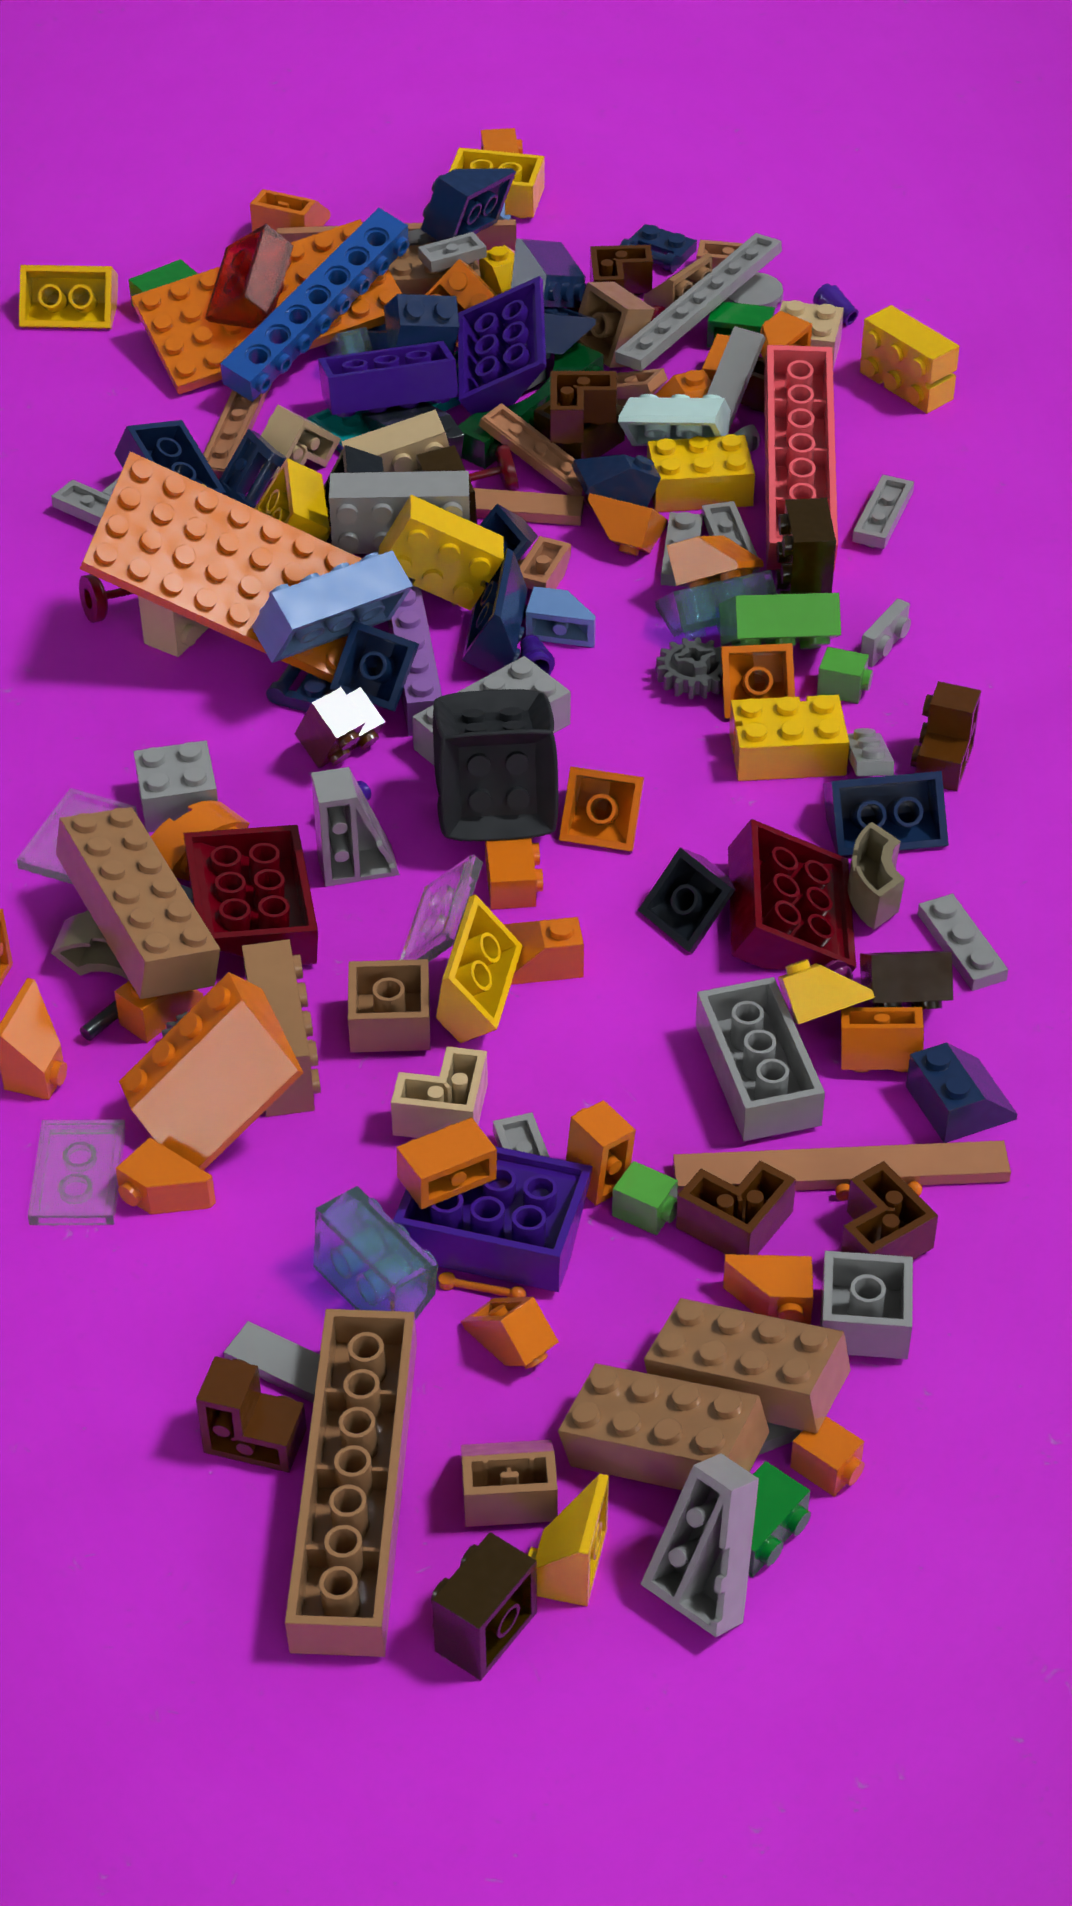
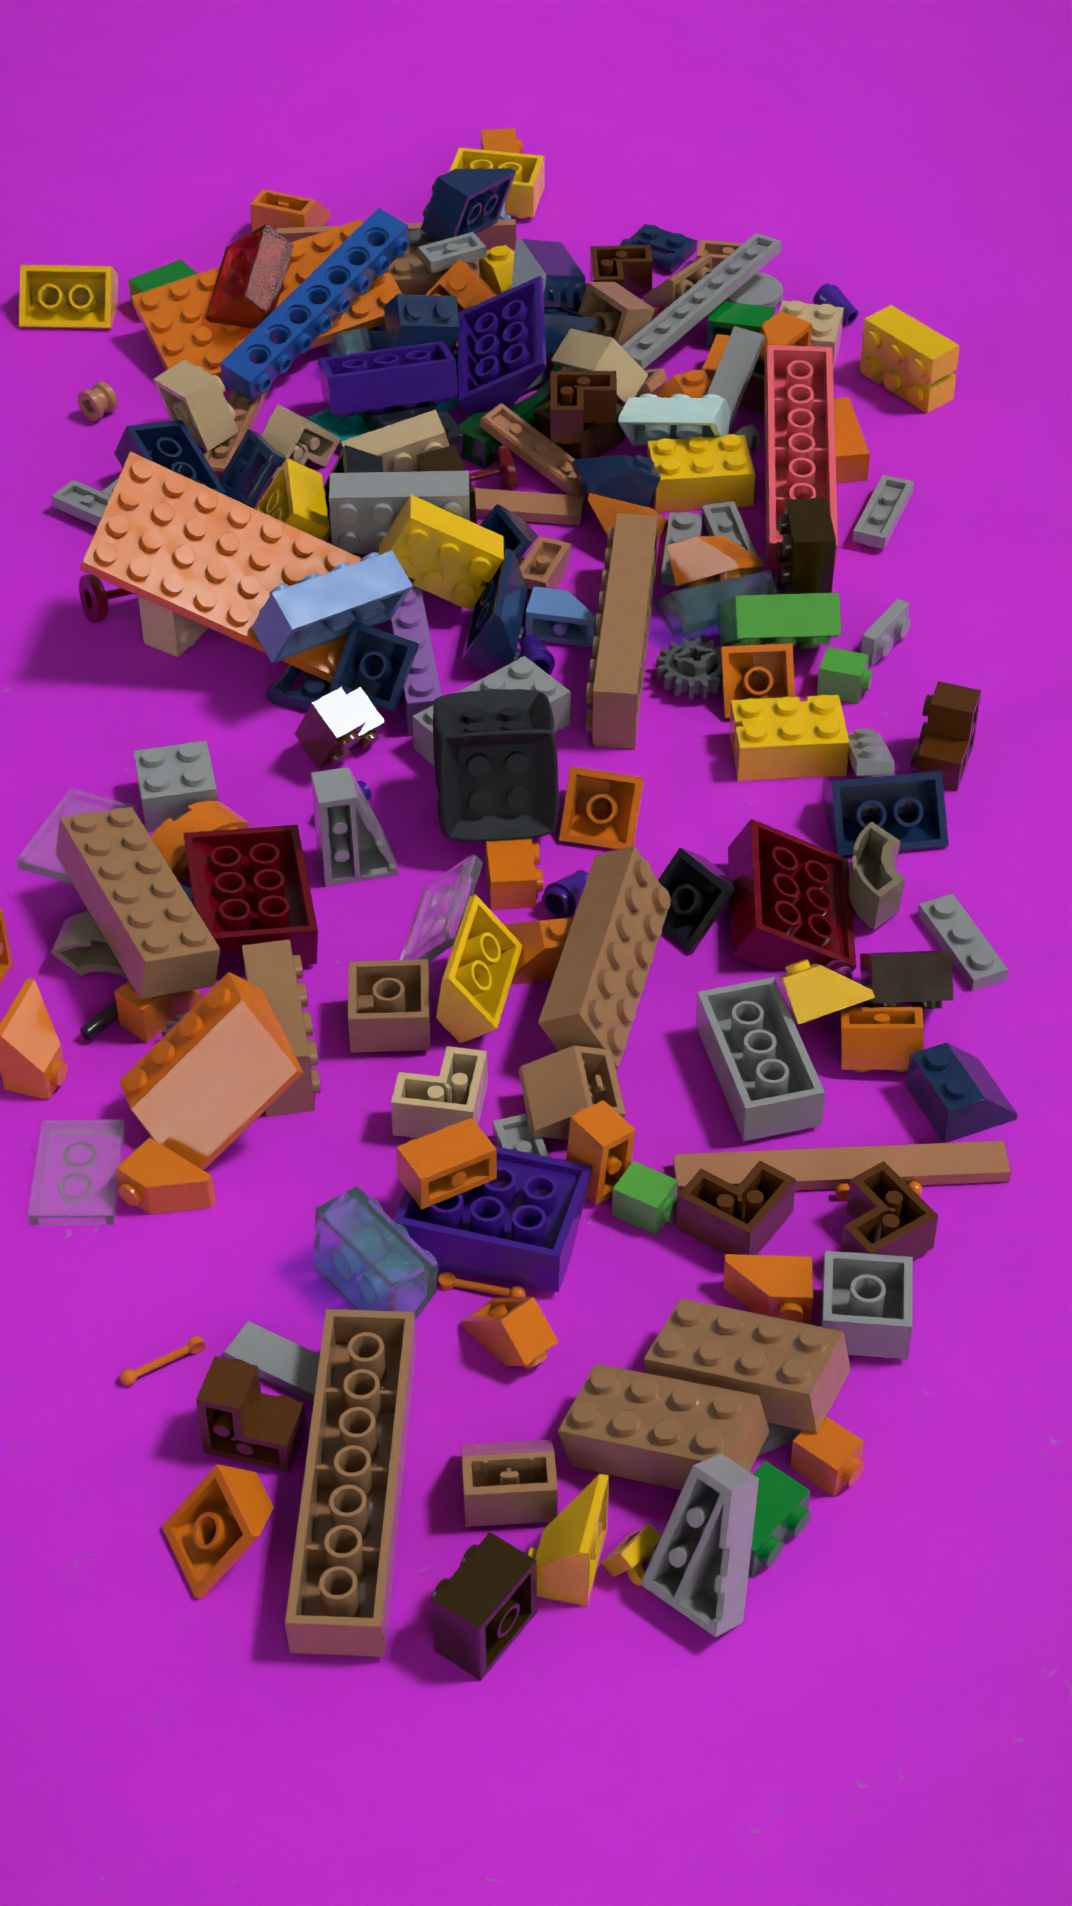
(97, 401): none -> nougat wheel
(194, 1345): none -> orange hinge
(199, 401): none -> tan brick
(217, 1525): none -> orange slope
(563, 895): none -> dark purple cone
(566, 1083): none -> medium nougat slope
(600, 353): none -> tan brick
(606, 955): none -> medium nougat brick
(622, 632): none -> medium nougat brick
(632, 1552): none -> yellow tile
(850, 445): none -> orange brick

